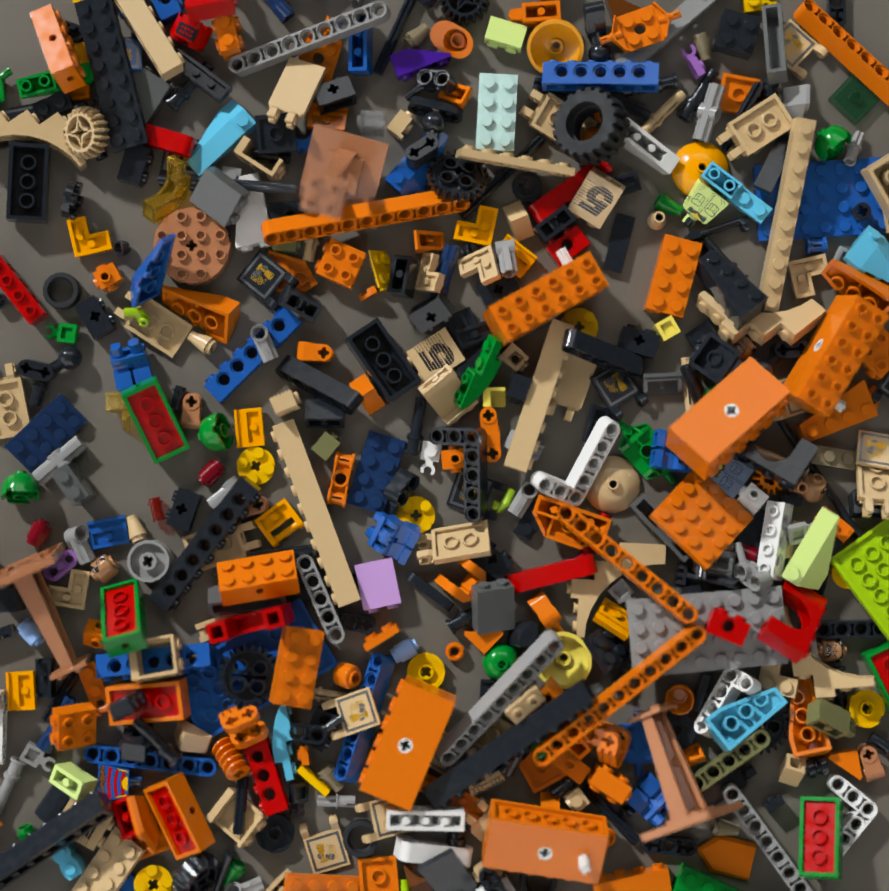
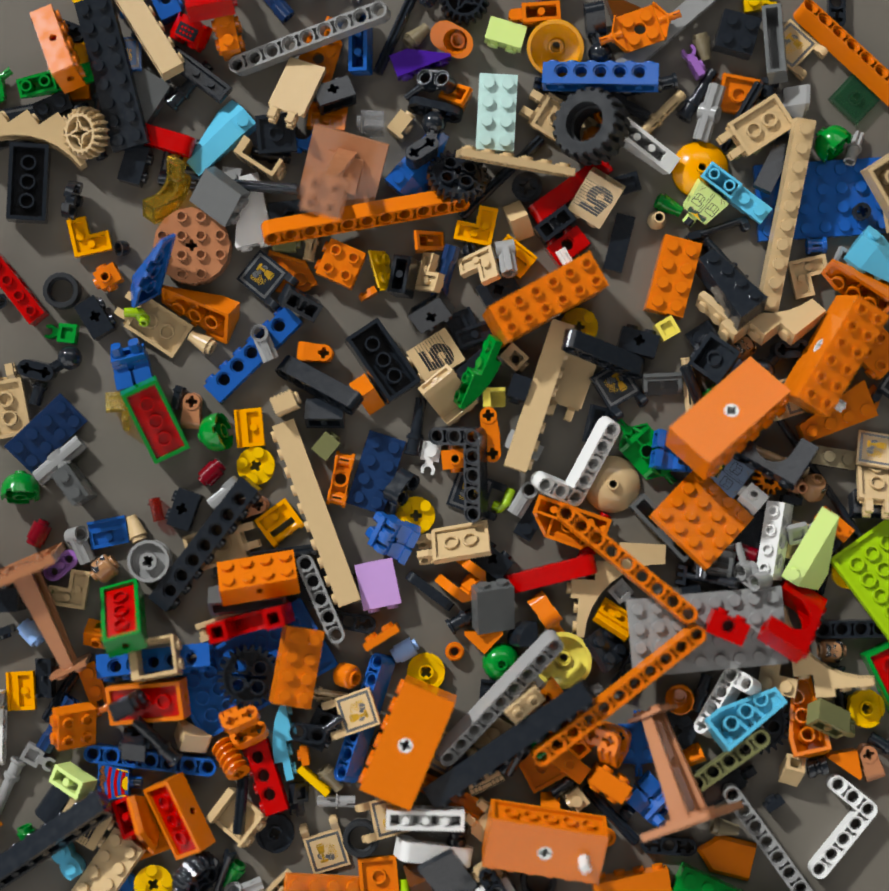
(821, 838): red brick -> none

